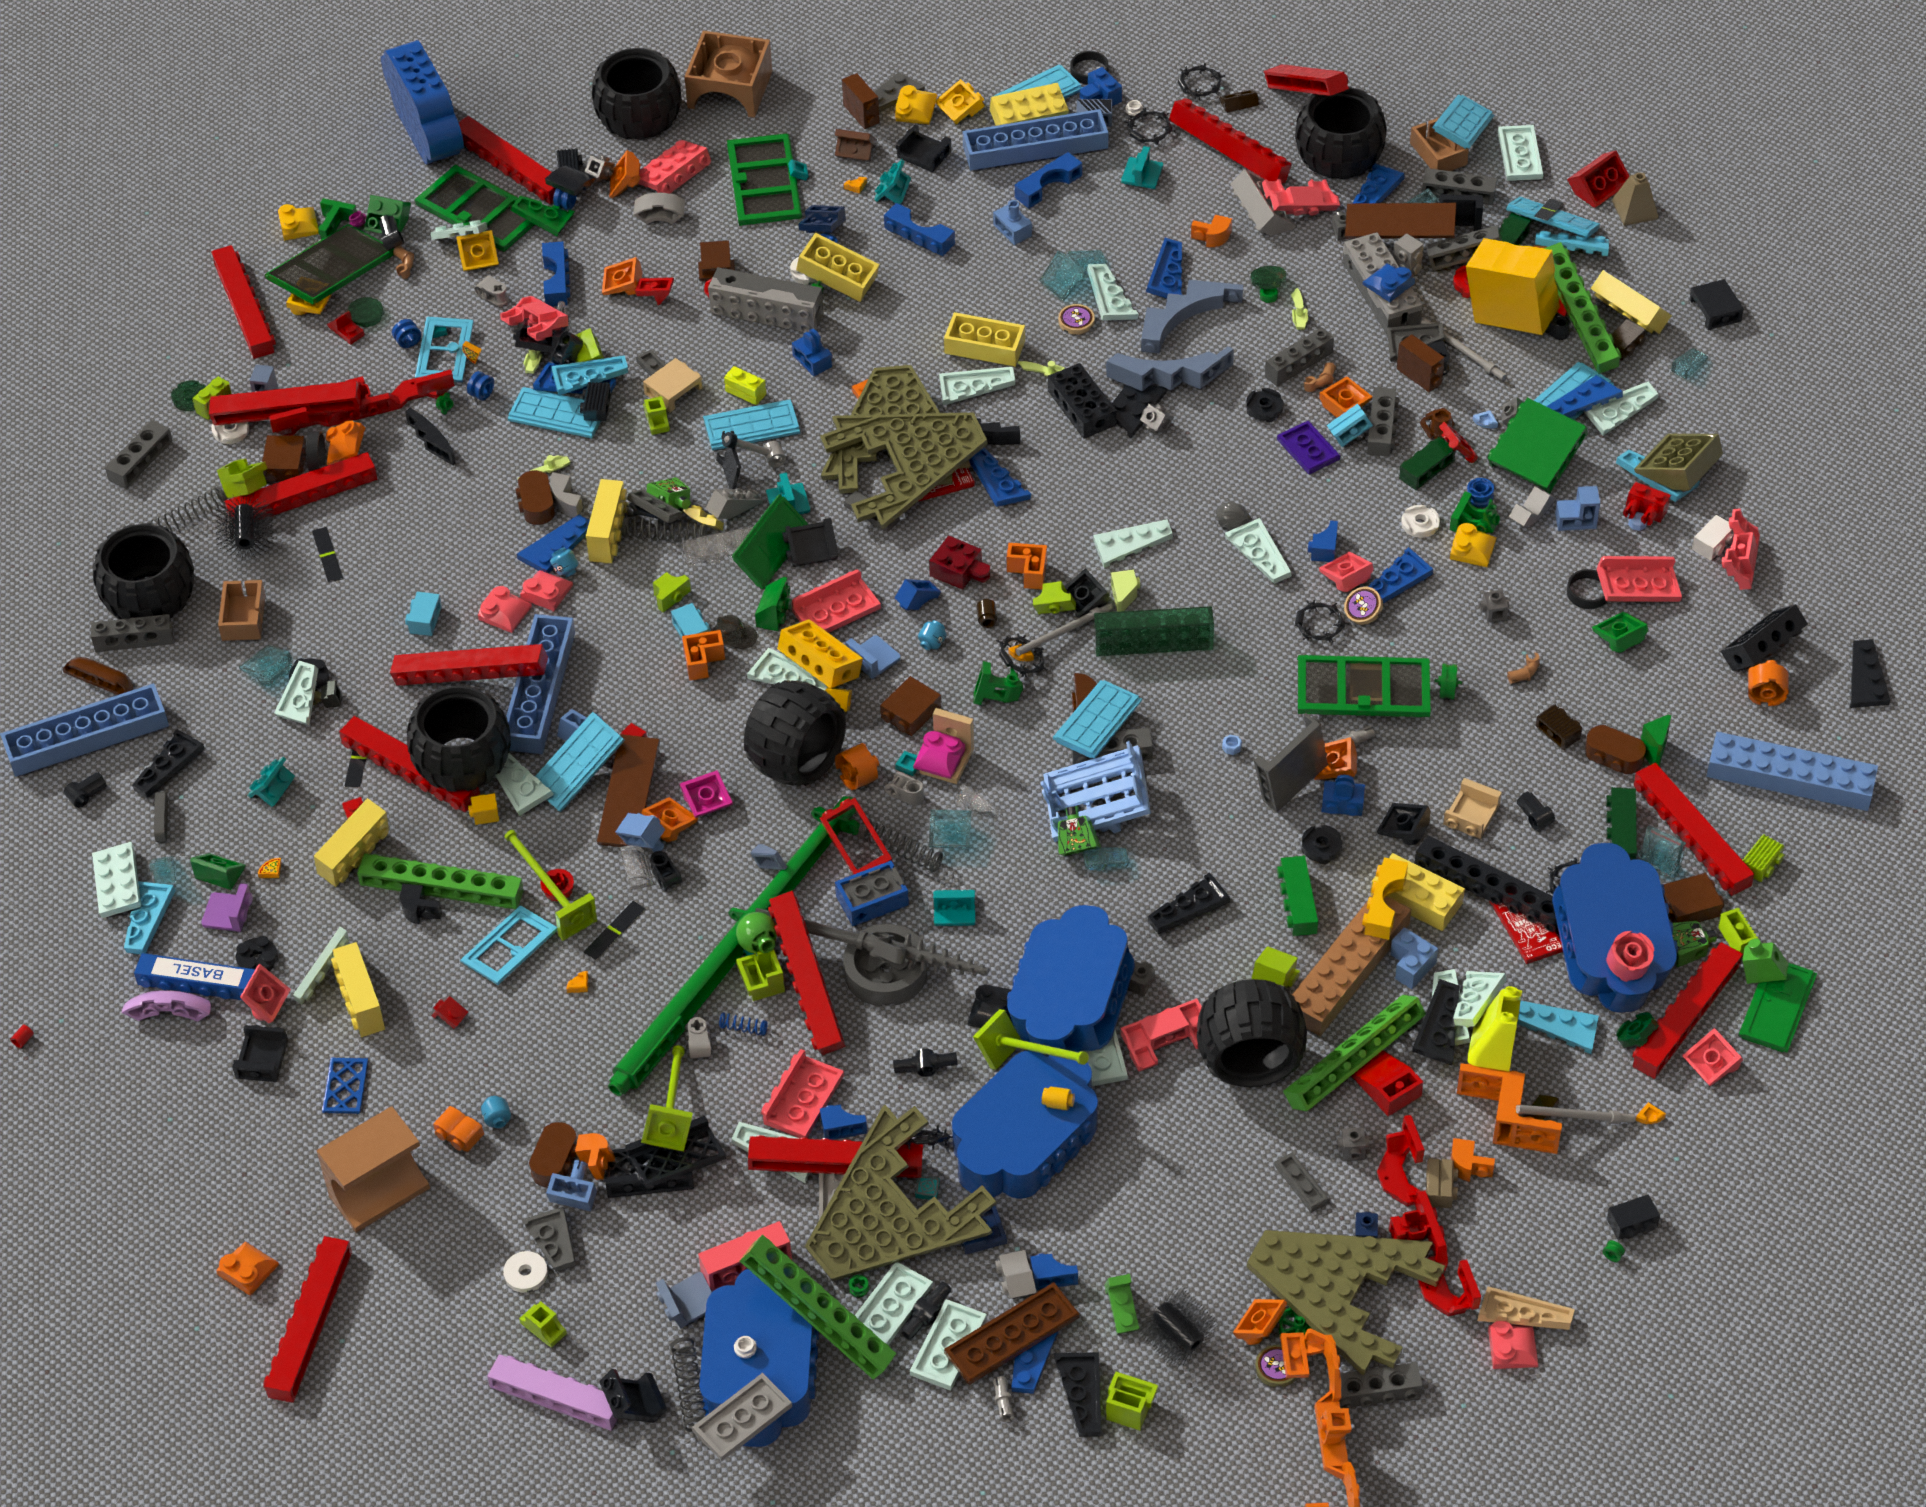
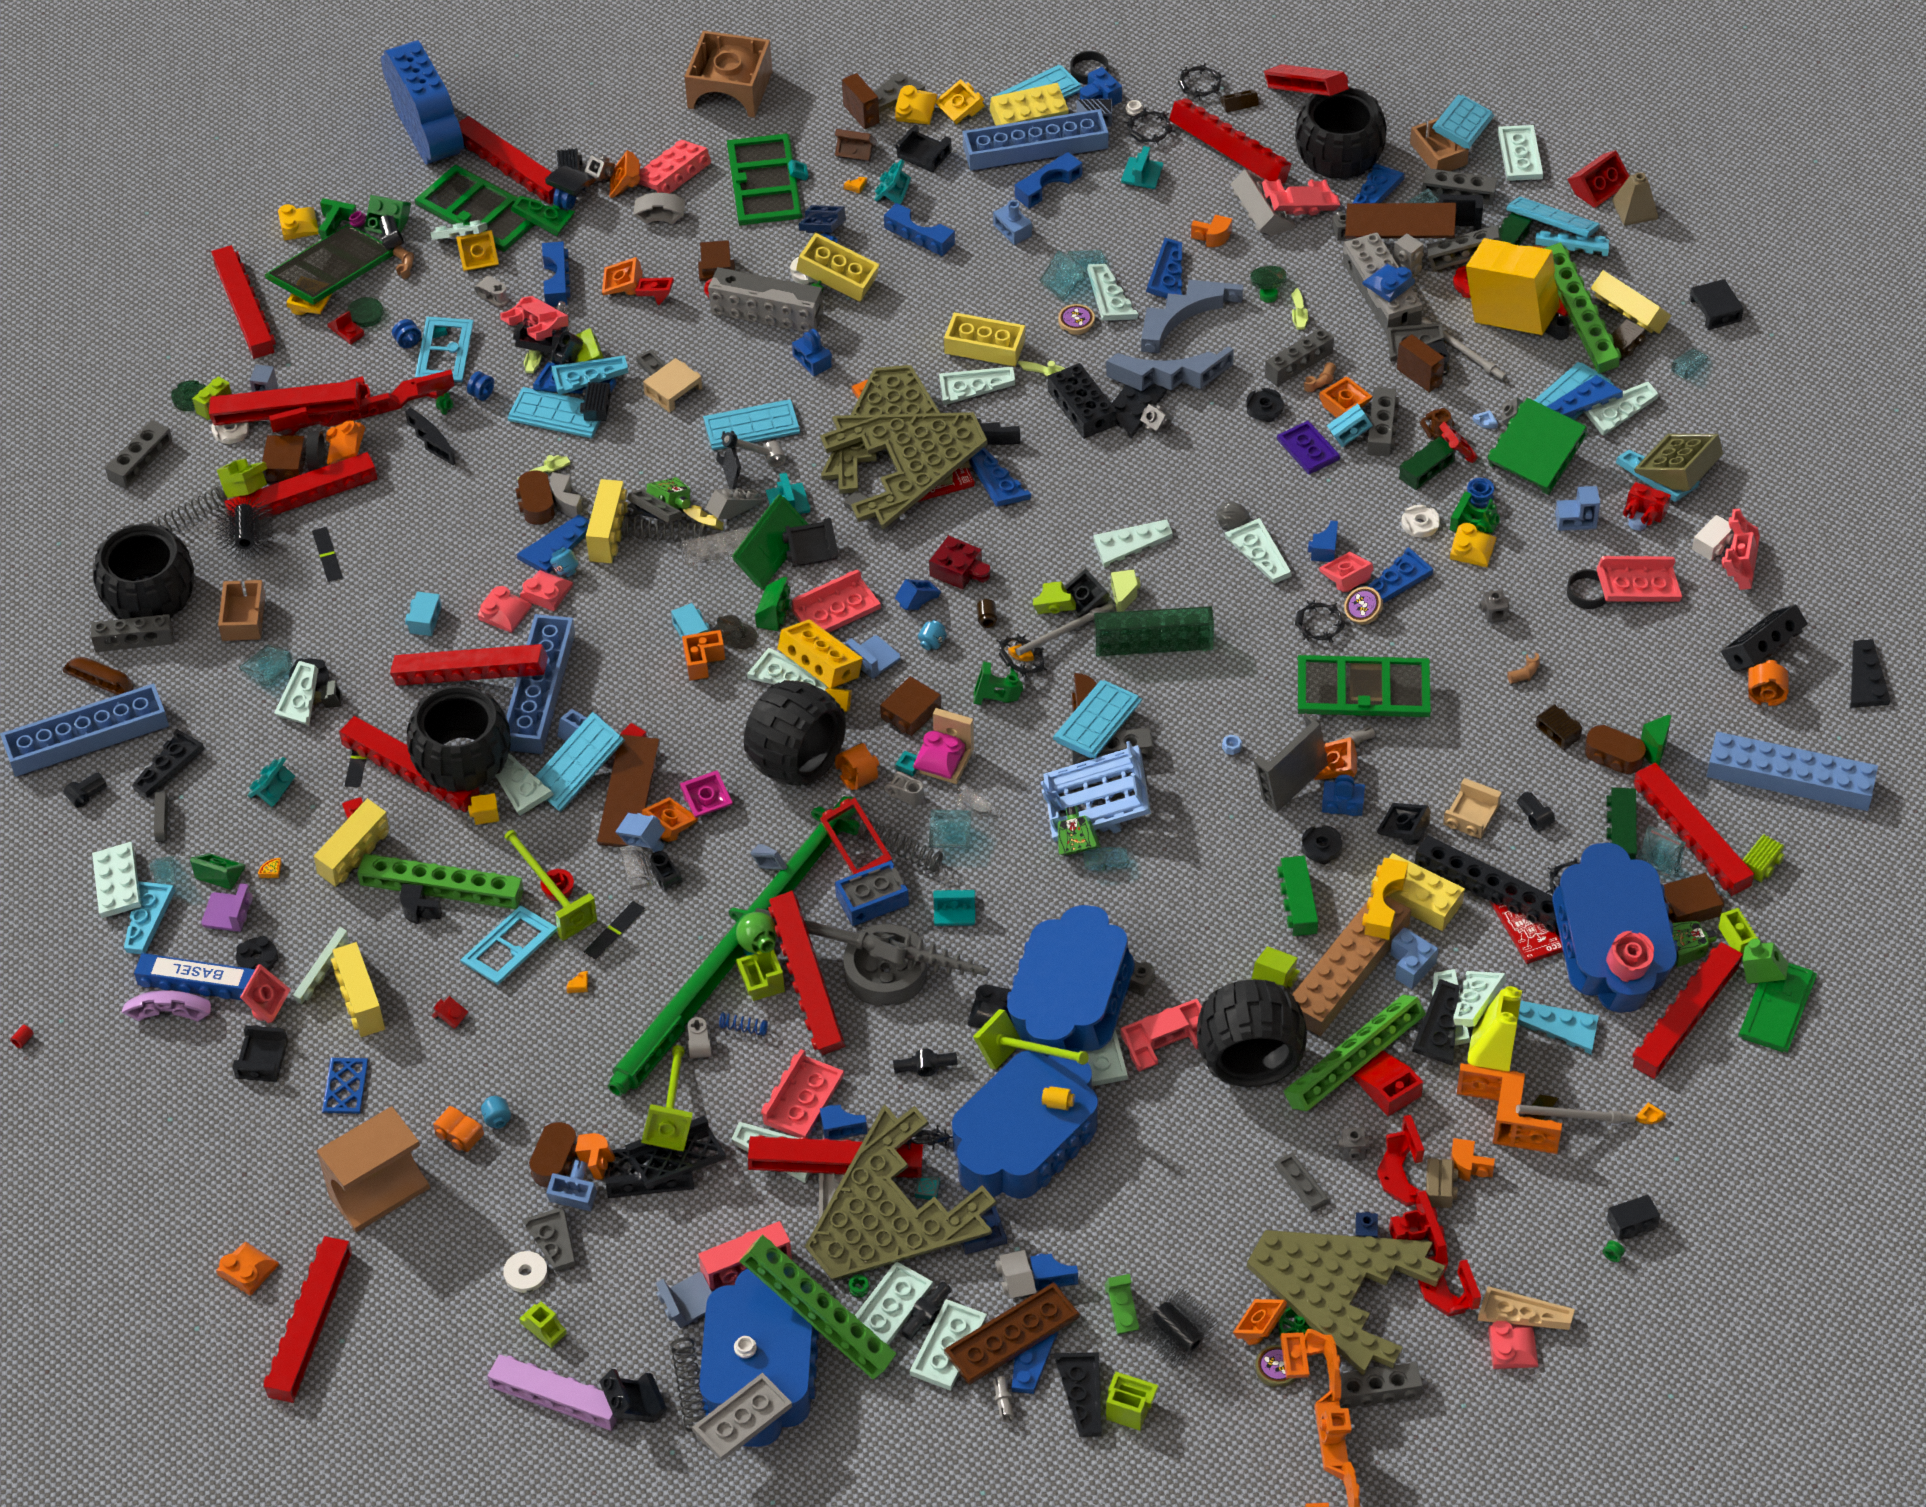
(471, 351): tile -> none
(636, 93): black tyre -> none
(656, 415): lime brick -> none
(670, 590): lime brick -> none
(745, 385): neon yellow brick -> none
(1030, 560): orange brick -> none
(1198, 900): black wing -> none
(1448, 681): green wheel -> none
(1534, 507): light grey brick -> none
(1548, 209): black sticker -> none
(1621, 631): green slope -> none
(1636, 1031): dark green plate -> none
(1713, 1057): coral slope -> none

